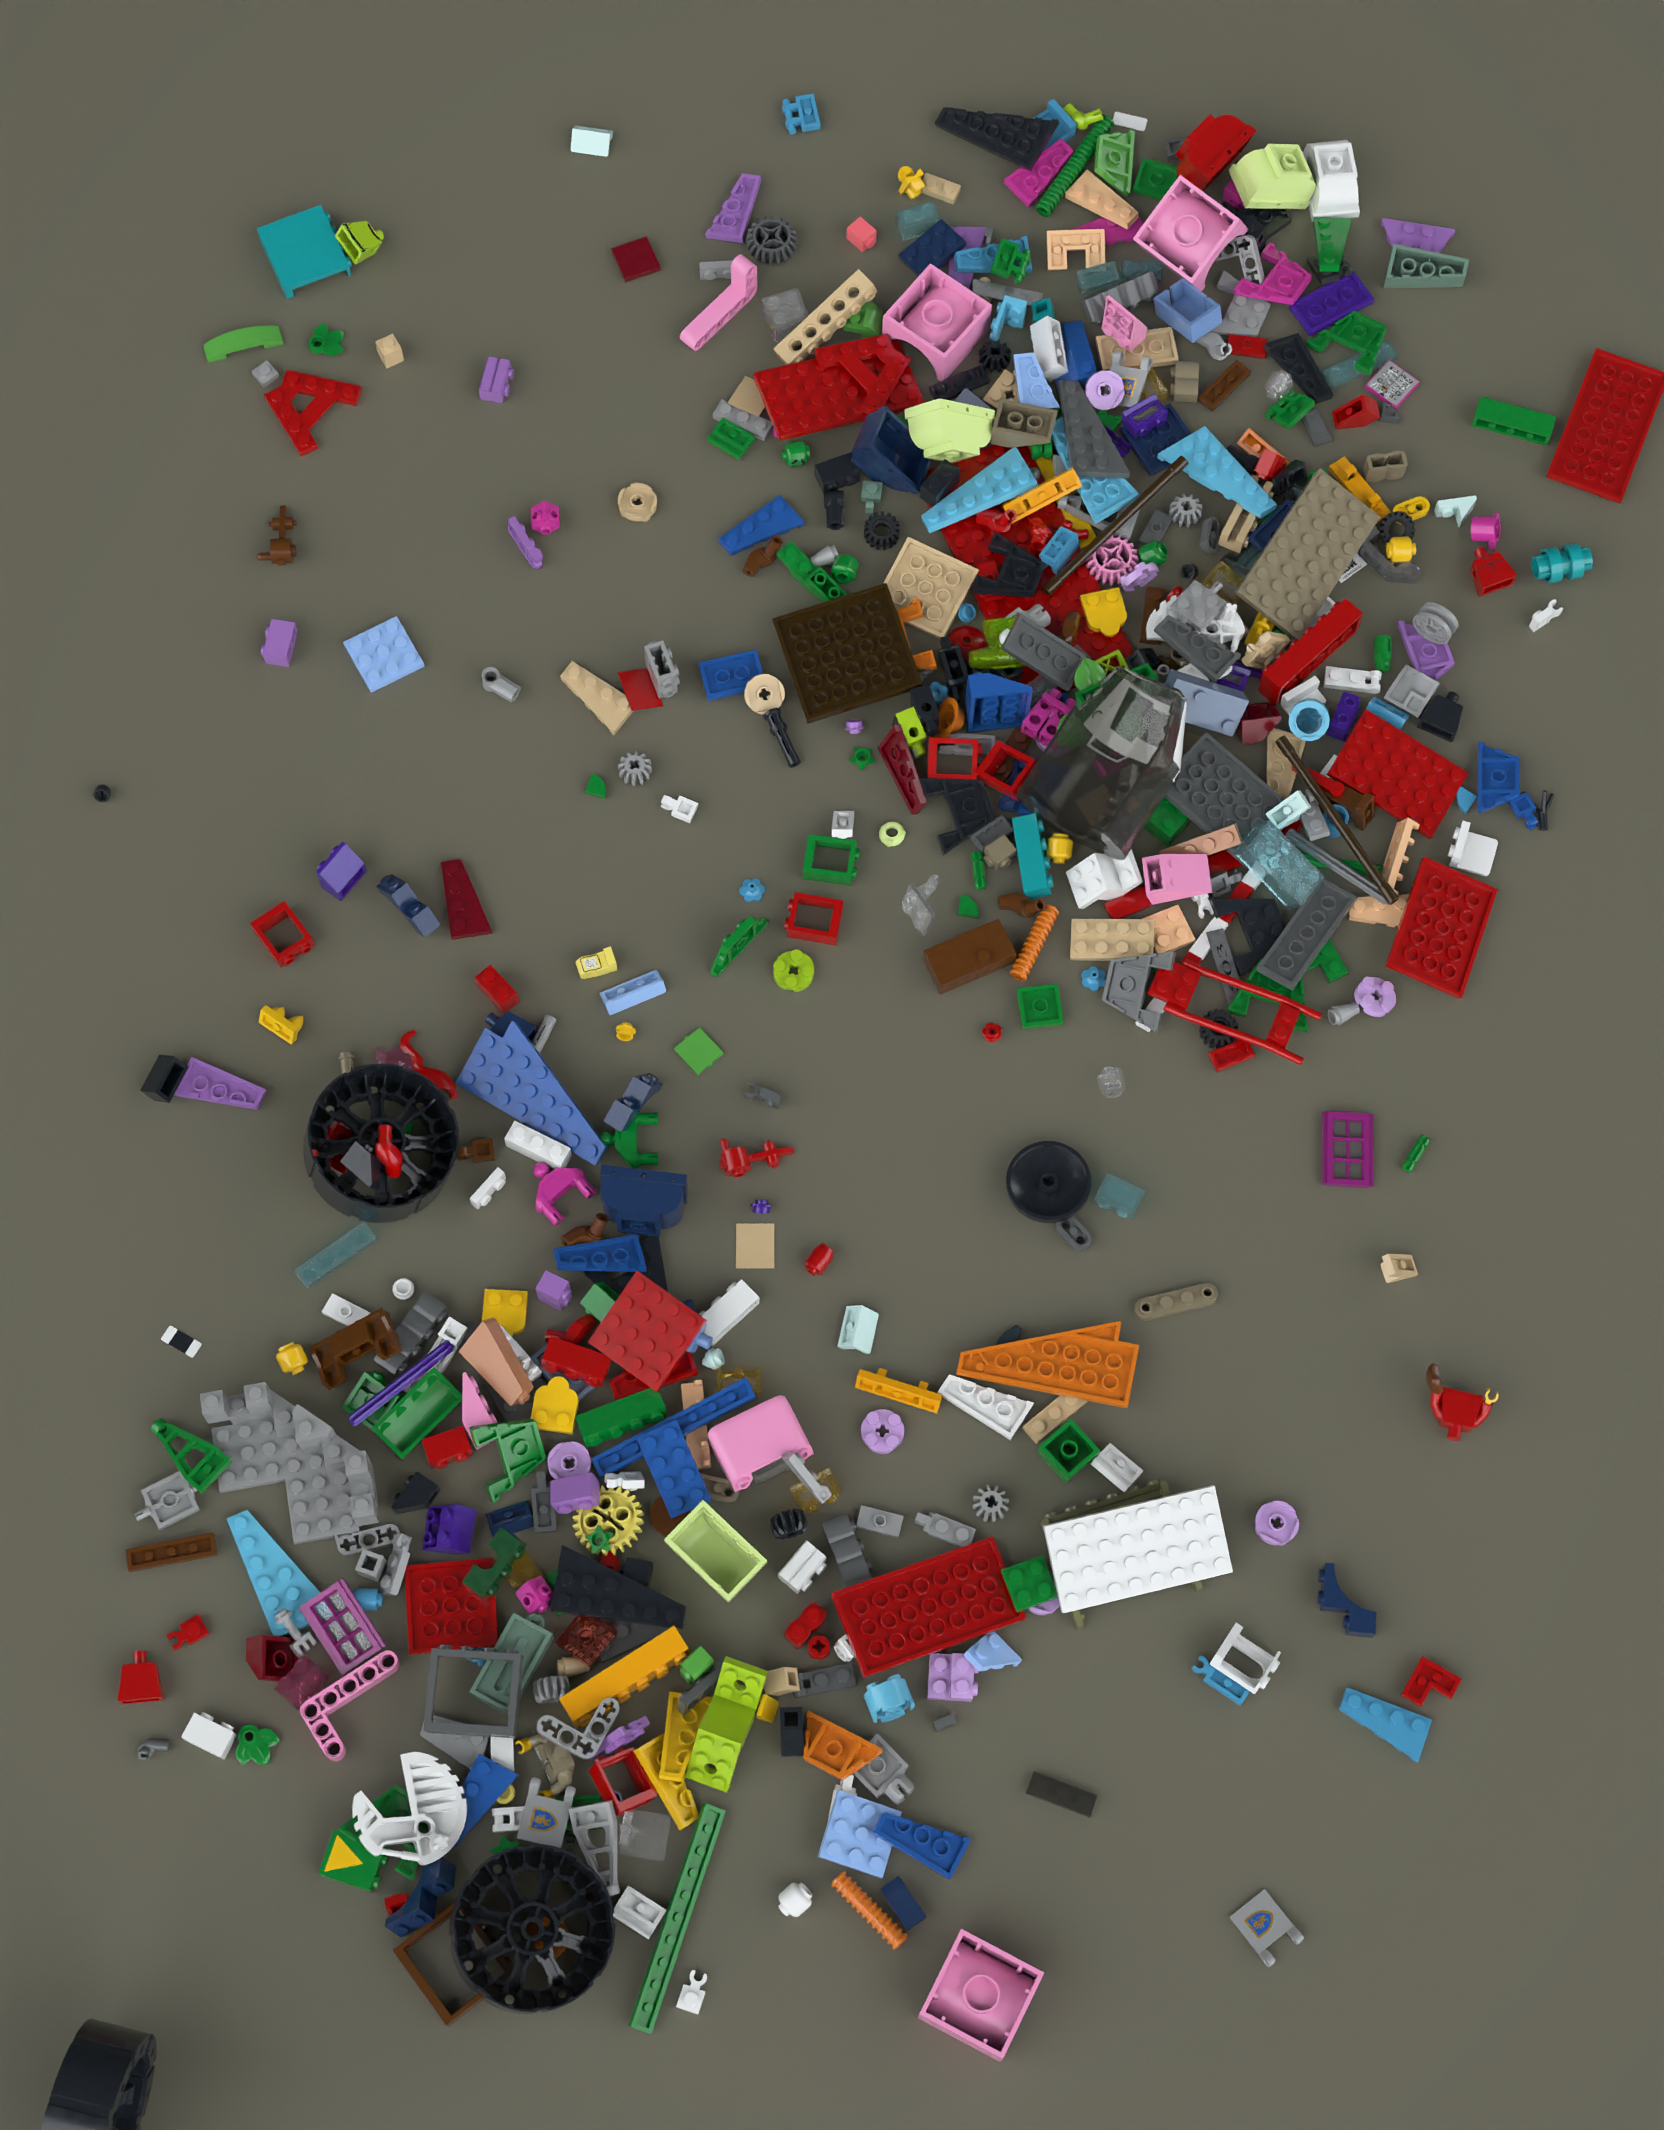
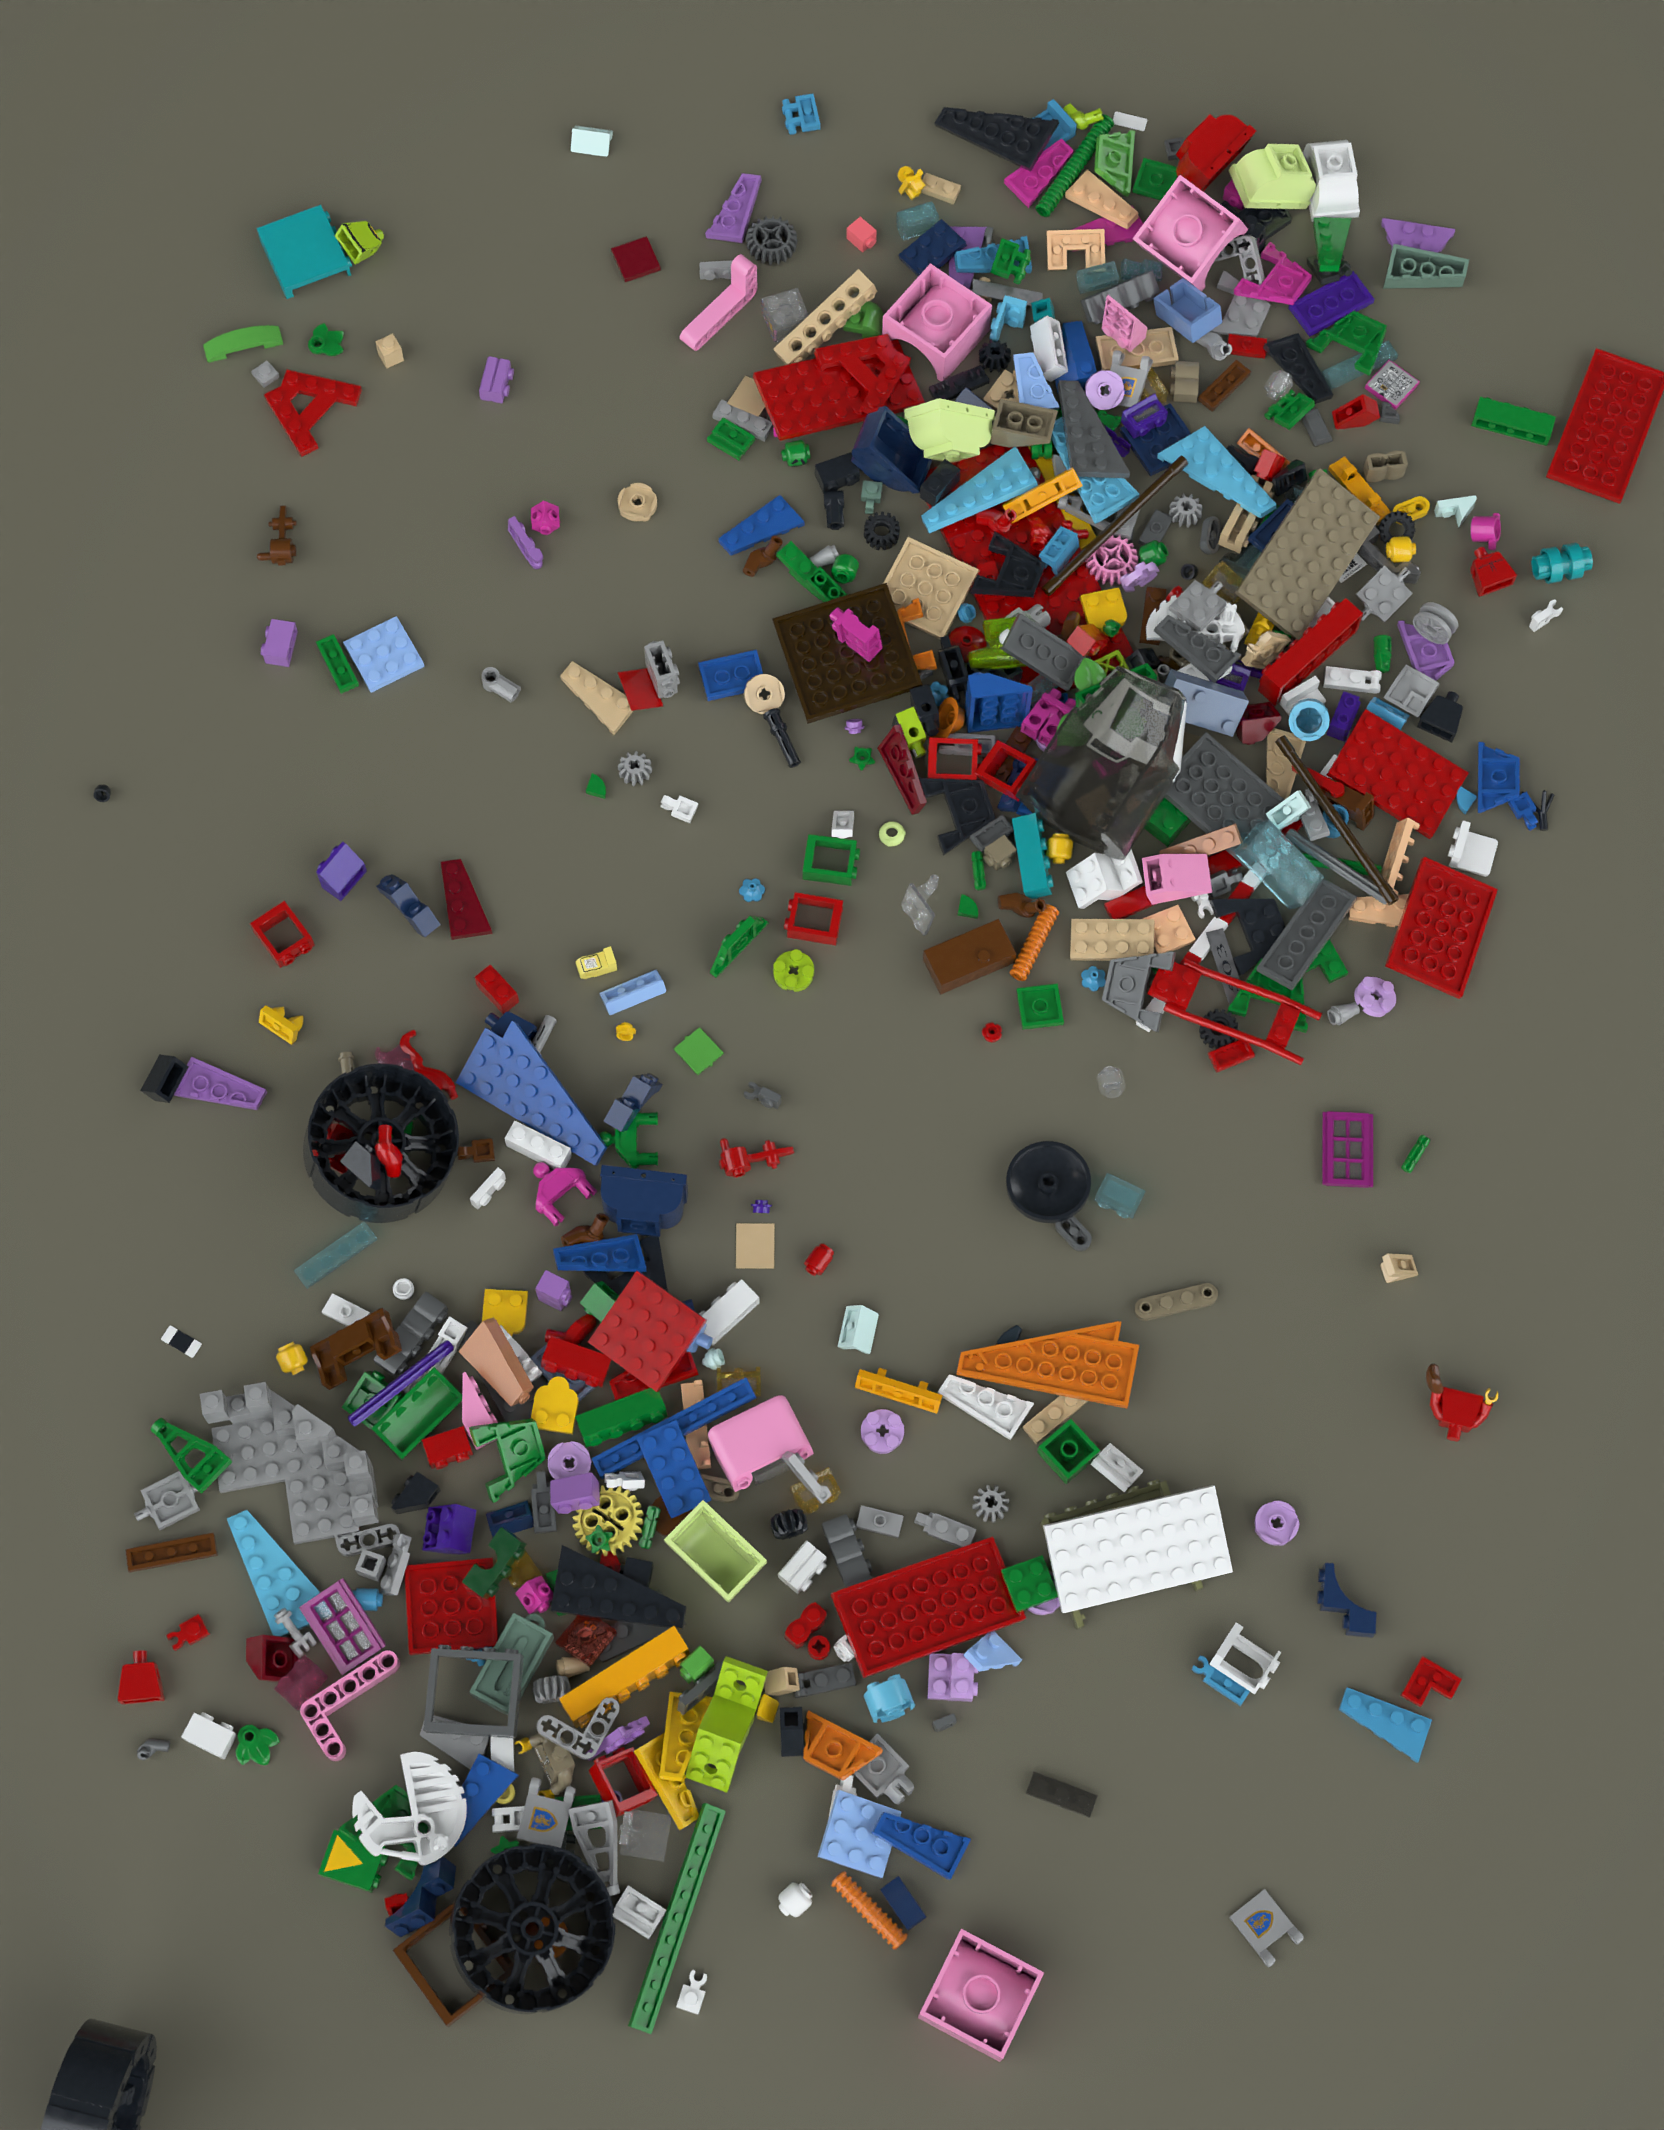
(337, 663): none -> green plate
(649, 1527): none -> green axle
(857, 636): none -> dark pink hips
(1088, 640): none -> red brick
(1111, 627): none -> green hinge
(1384, 593): none -> light grey plate

